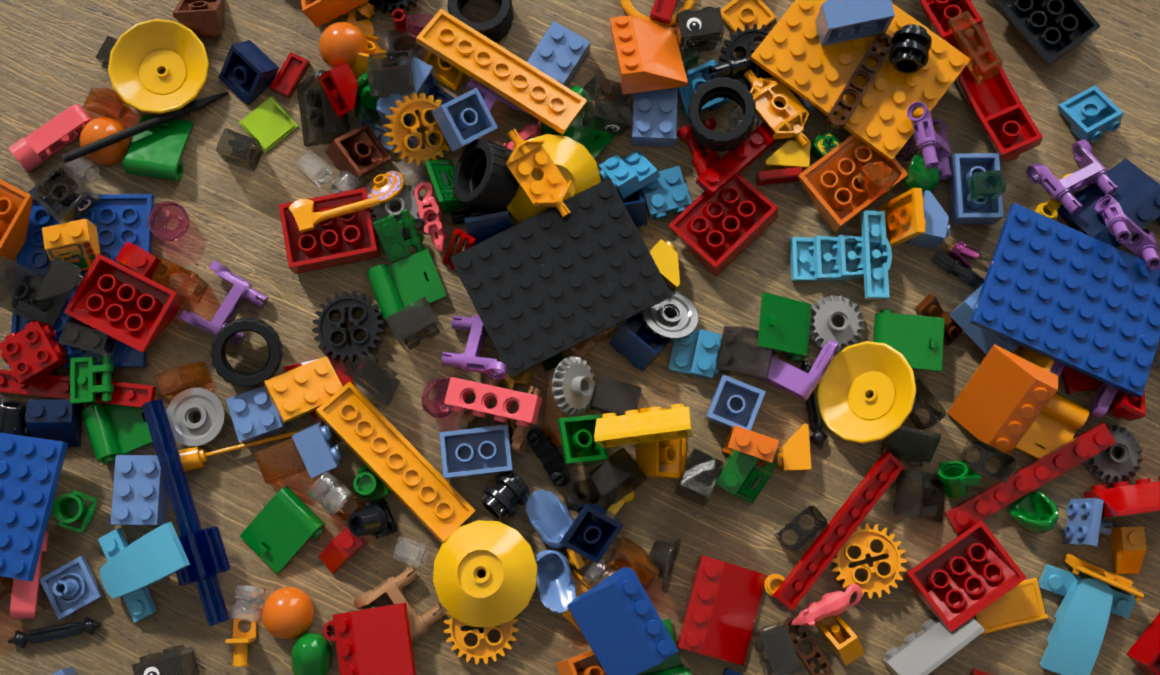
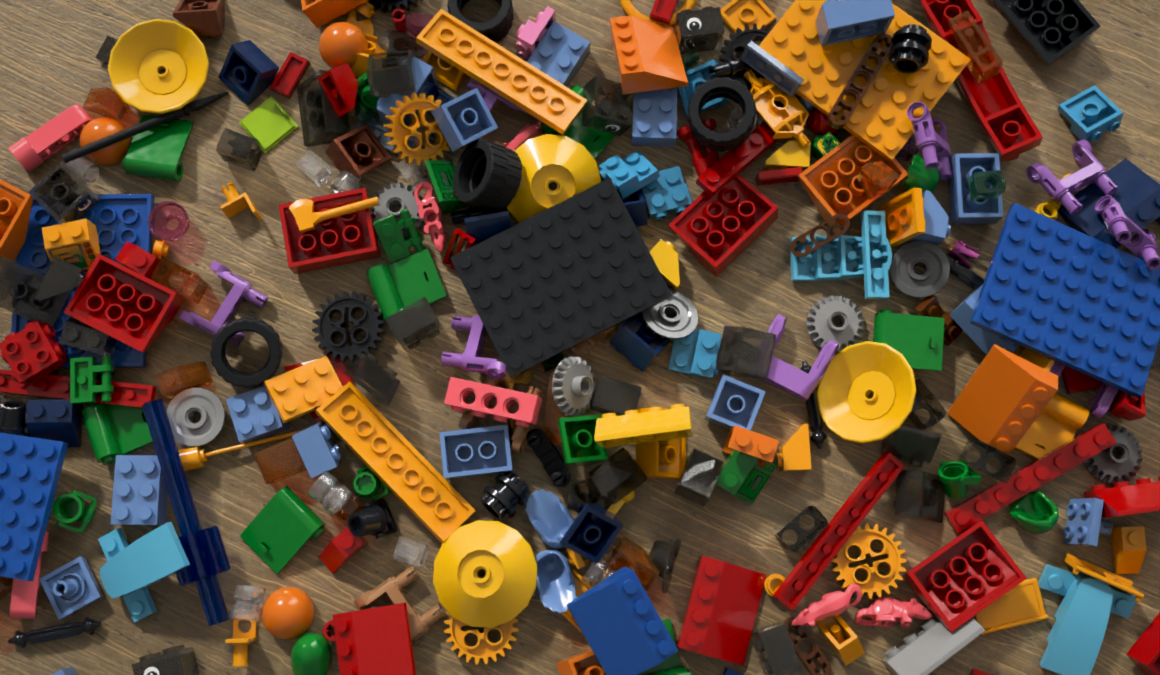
(160, 249): none -> light orange plate
(236, 202): none -> light orange bracket
(385, 186): dish -> none
(436, 406): clear pink piece -> none
(530, 157): light orange plate -> none
(532, 33): none -> bright pink plate
(771, 69): none -> sand blue tile
(785, 326): green door -> none
(818, 123): none -> red head
(838, 232): none -> reddish brown beam
(889, 610): none -> coral animal
(920, 254): none -> dark grey gear

